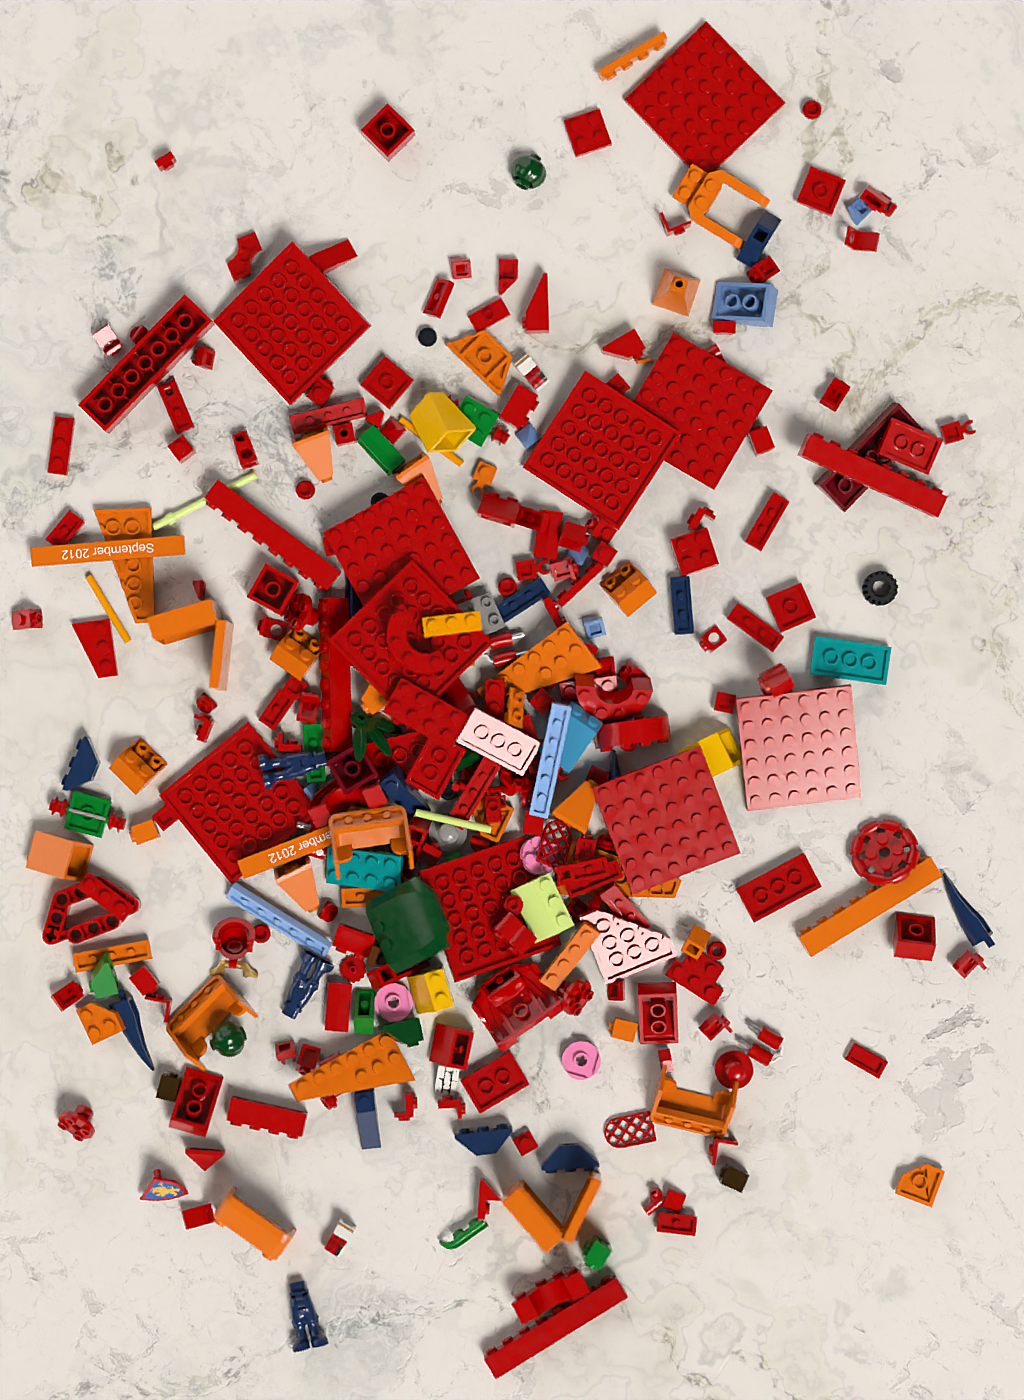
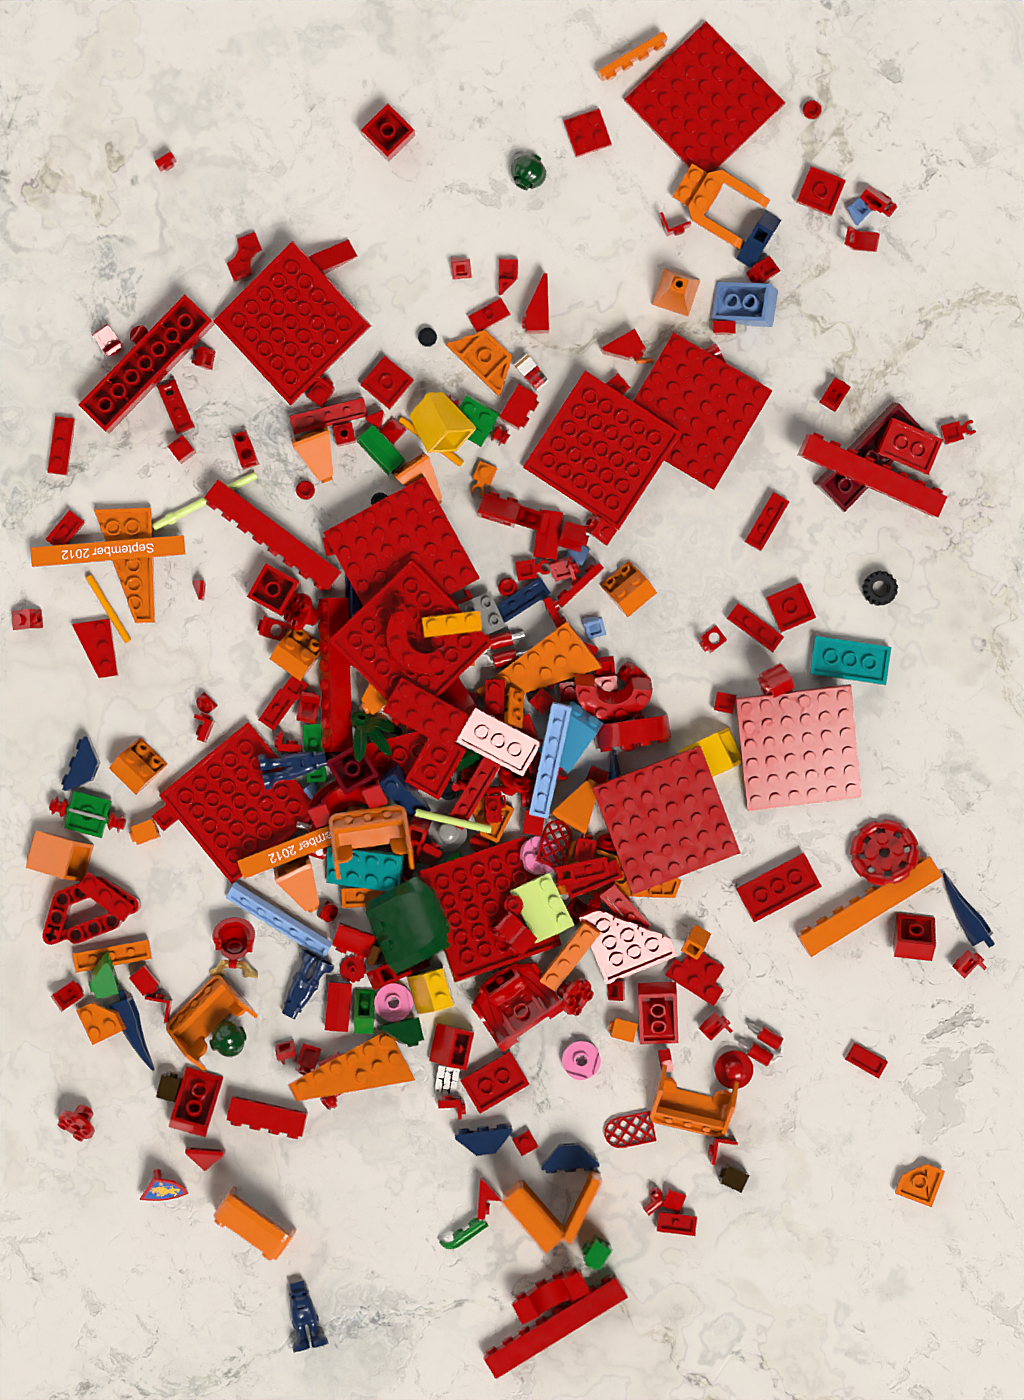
(193, 621): orange container -> none
(198, 1216): red bracket -> none
(262, 933): red plate -> none
(339, 1237): leg -> none
(367, 1119): dark blue slope -> none
(411, 1103): red bracket -> none
(438, 298): red plate -> none
(528, 436): medium blue slope -> none
(604, 554): red brick -> none
(682, 605): dark blue plate -> none
(694, 552): red brick -> none
(695, 519): red bracket -> none
(712, 945): red plate -> none
(760, 440): red brick -> none

